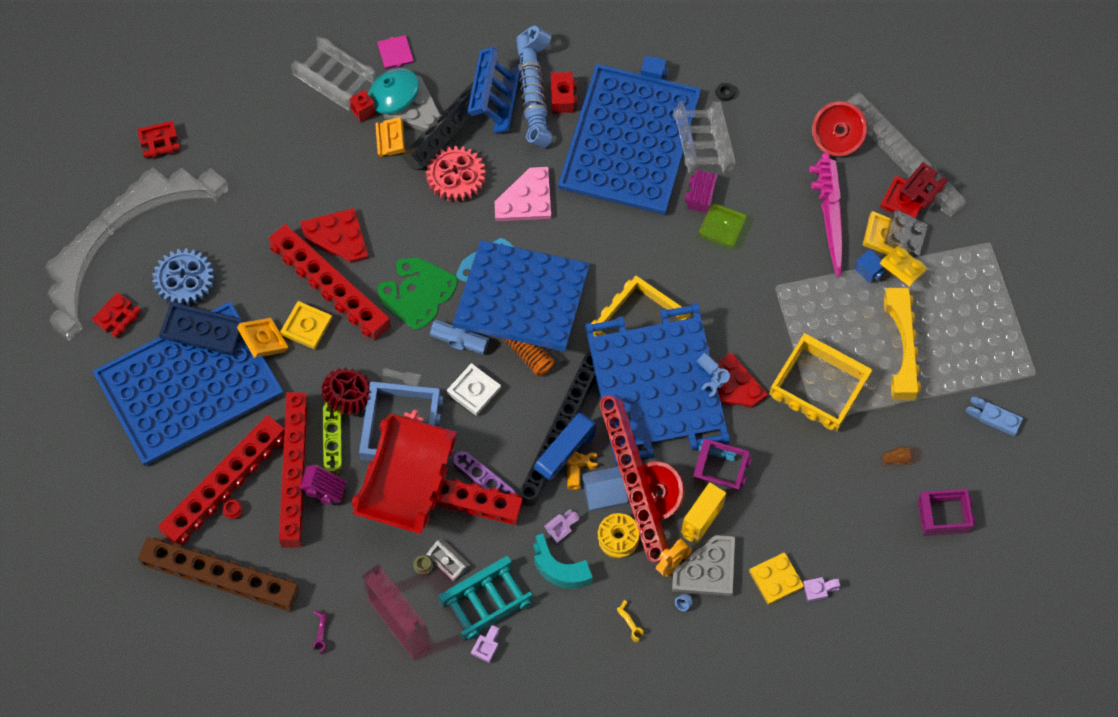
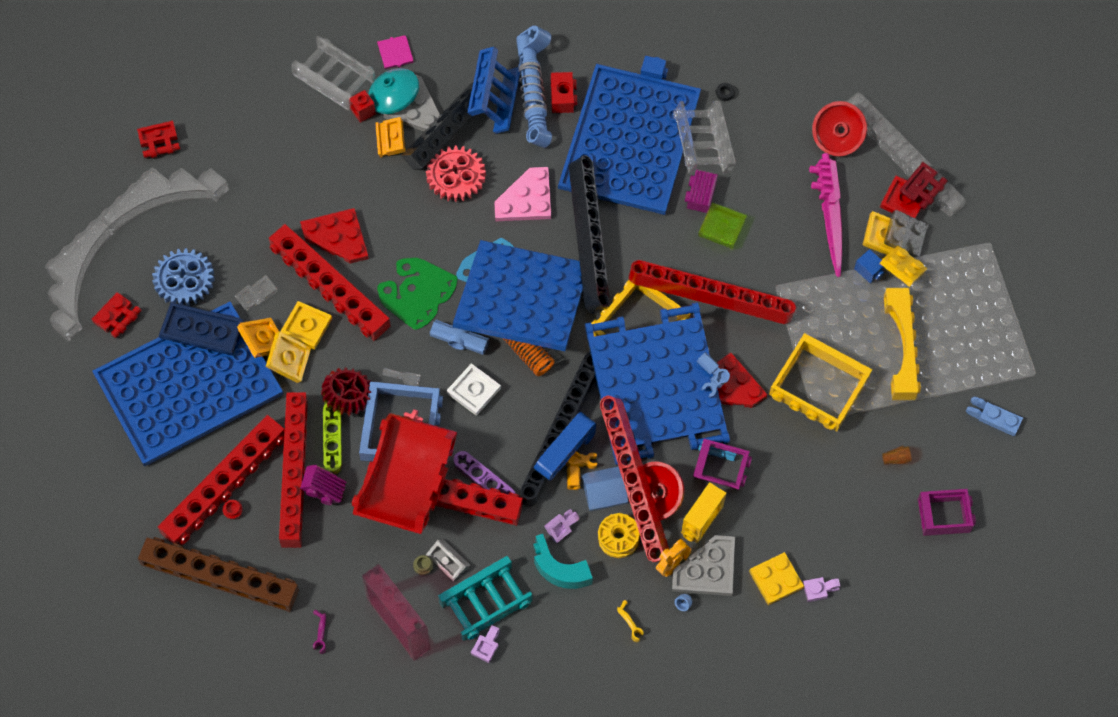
(257, 293): none -> clear slope
(288, 357): none -> yellow plate
(589, 234): none -> black beam
(742, 300): none -> red beam

